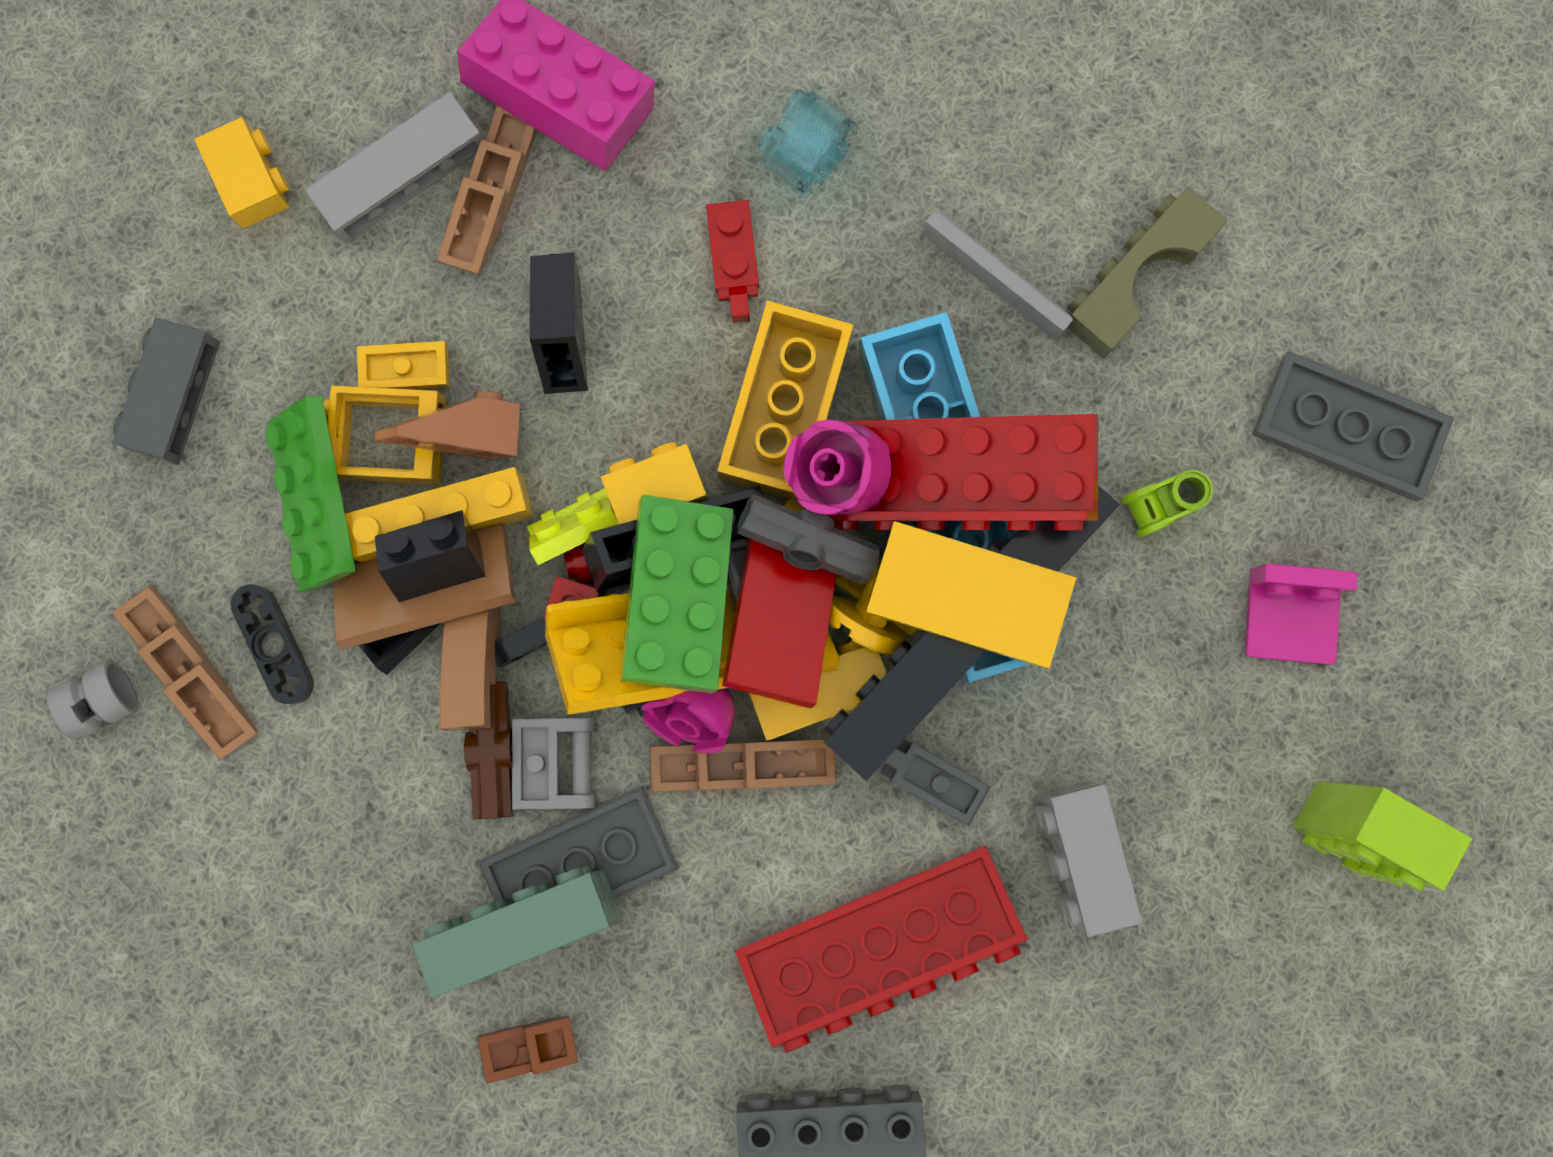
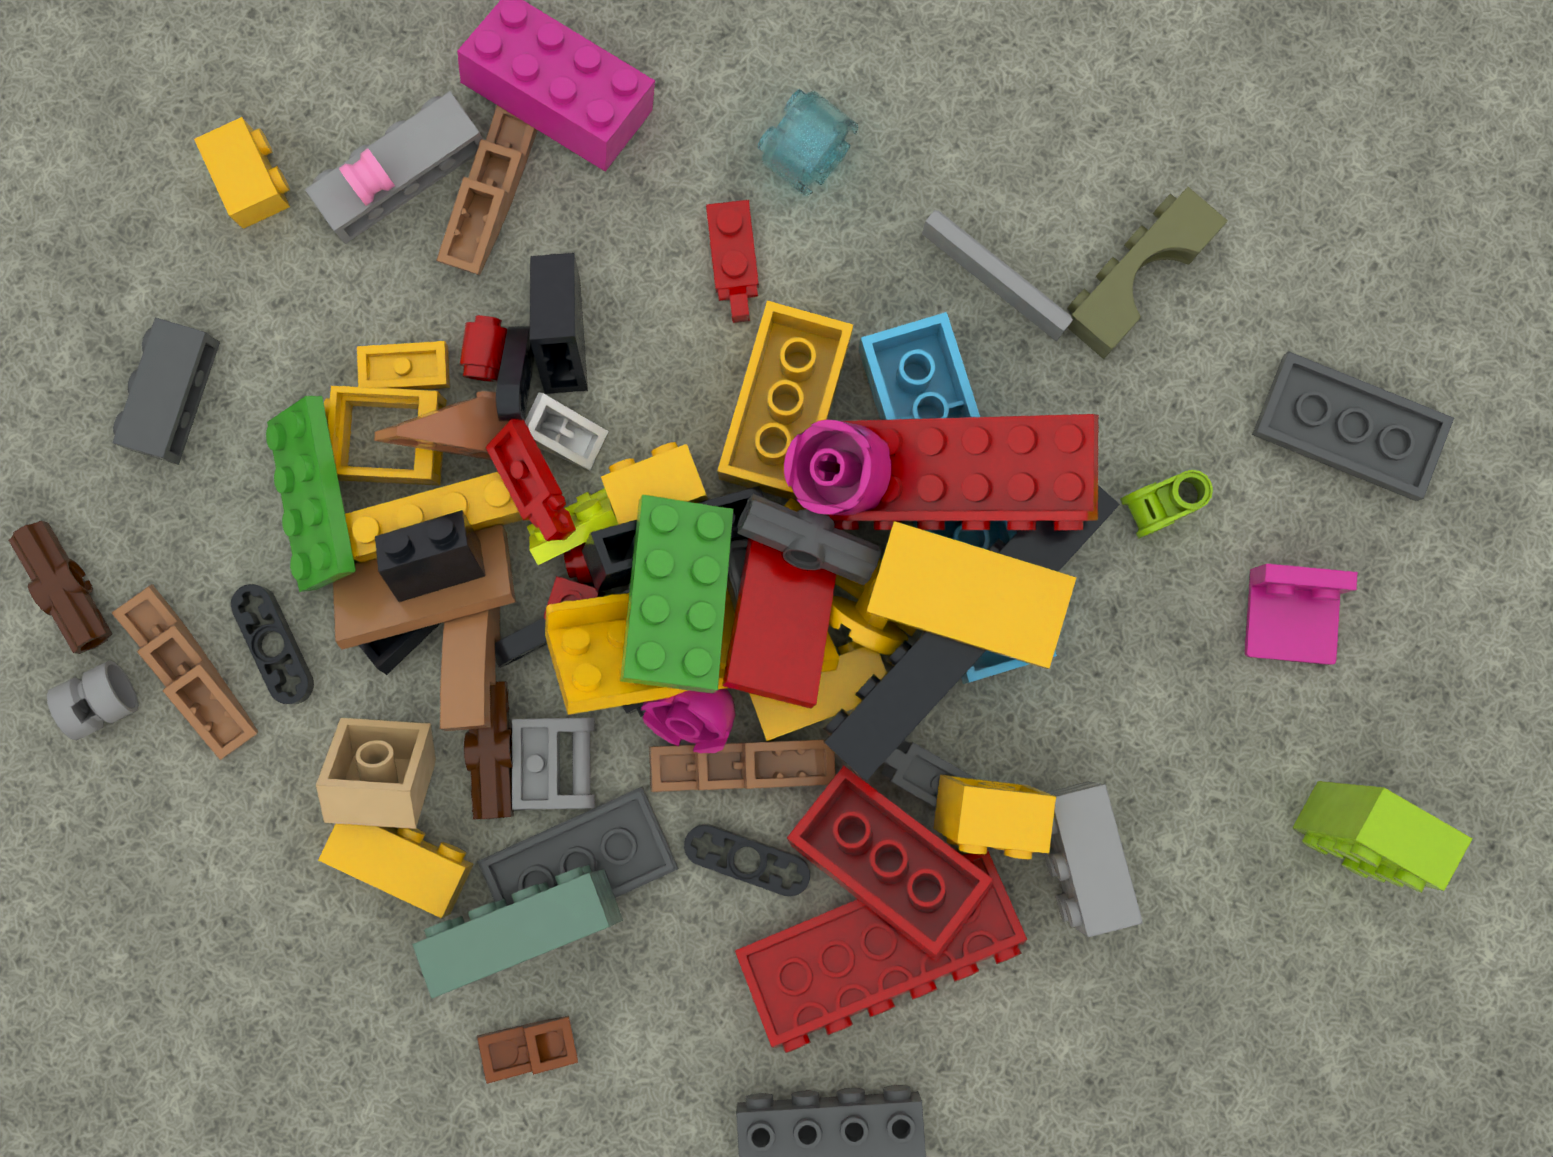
(59, 587): none -> reddish brown piece
(366, 177): none -> bright pink wheel
(376, 773): none -> tan brick
(400, 864): none -> yellow brick
(483, 348): none -> red brick
(515, 374): none -> black beam
(530, 480): none -> red hinge
(564, 432): none -> white slope
(782, 860): none -> black beam
(890, 862): none -> red brick
(994, 815): none -> yellow brick

